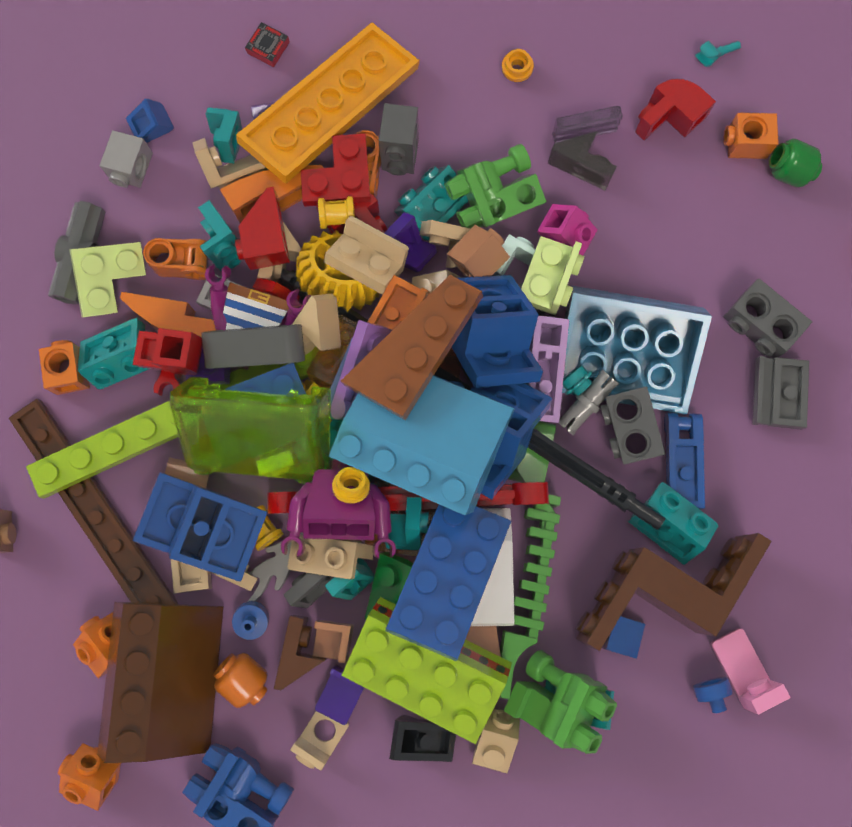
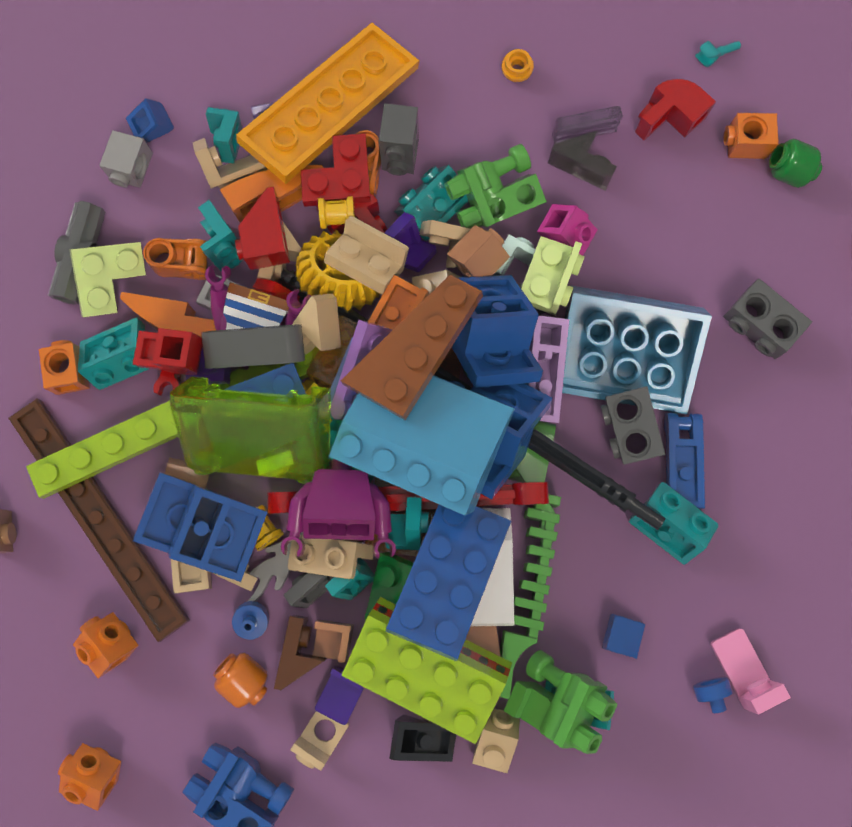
(159, 681): reddish brown slope -> none
(267, 44): tile -> none
(350, 477): yellow plate -> none
(577, 381): teal plate -> none
(588, 402): light grey pin -> none
(672, 591): reddish brown bracket -> none
(781, 392): dark grey plate -> none

